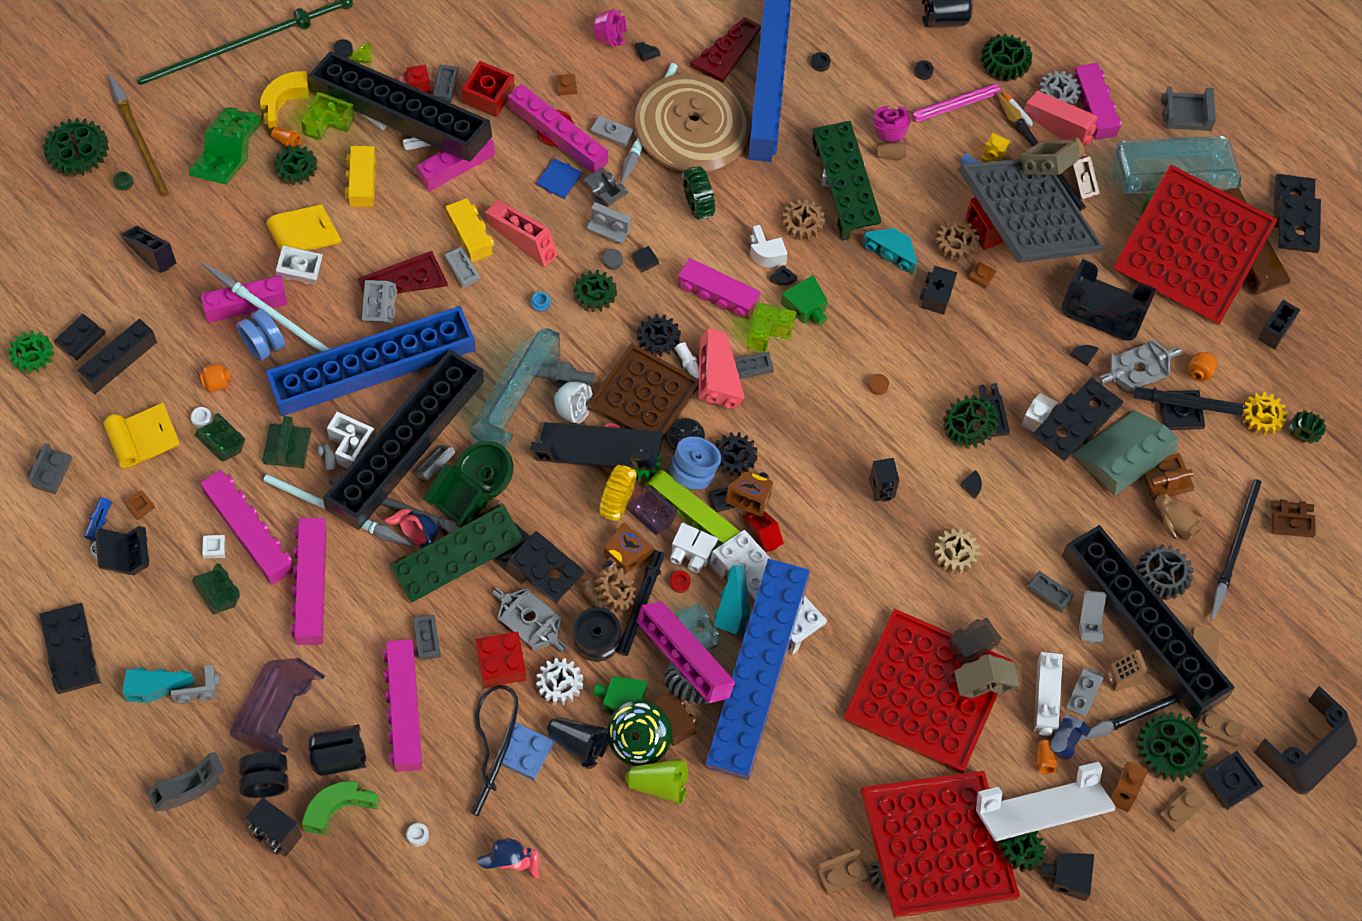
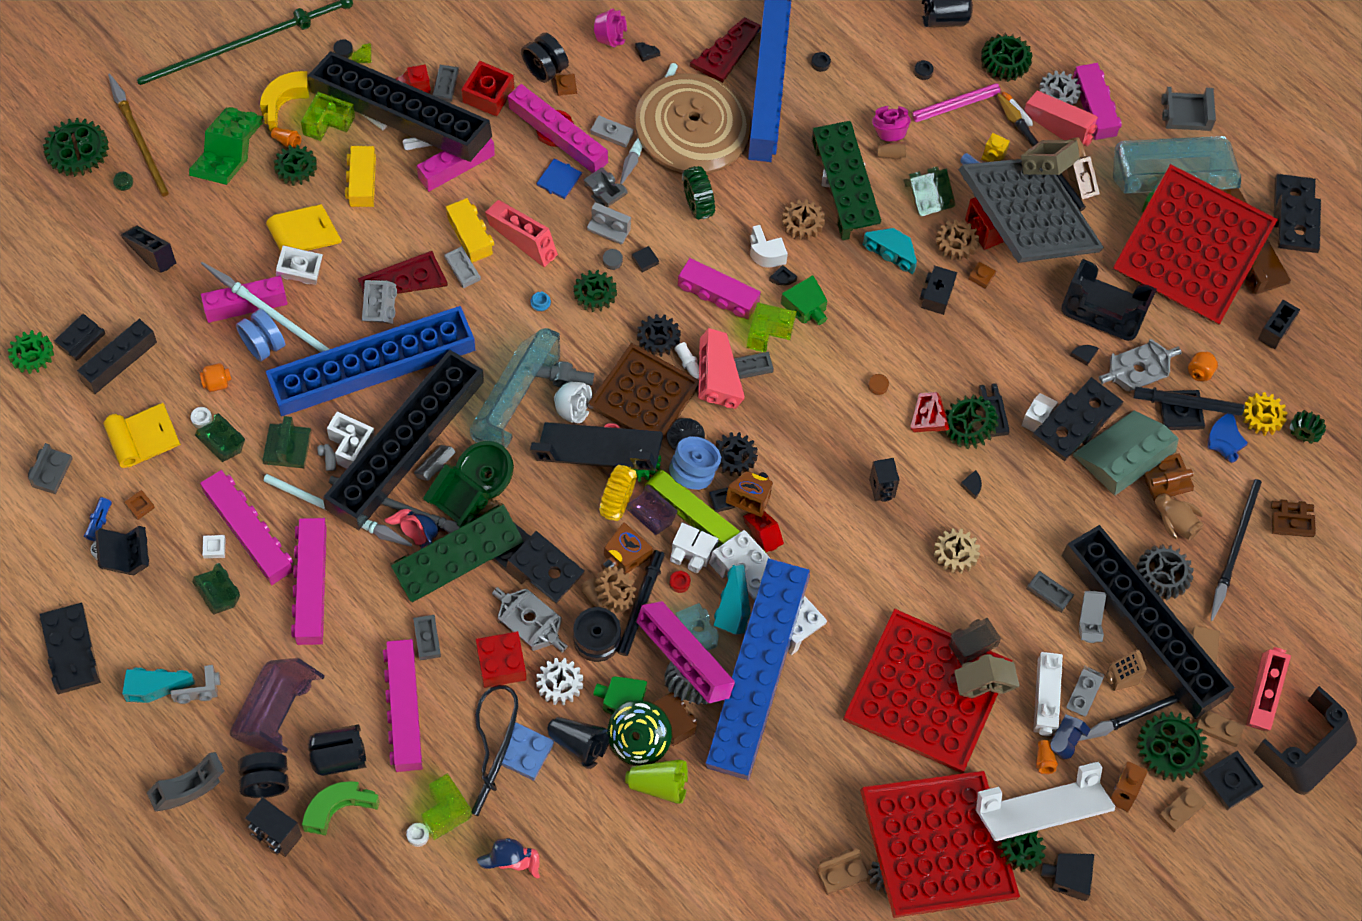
(450, 808): none -> clear neon green brick
(544, 57): none -> black wheel
(929, 414): none -> red wing
(931, 190): none -> bracket
(1226, 438): none -> blue arm
(1268, 688): none -> coral slope

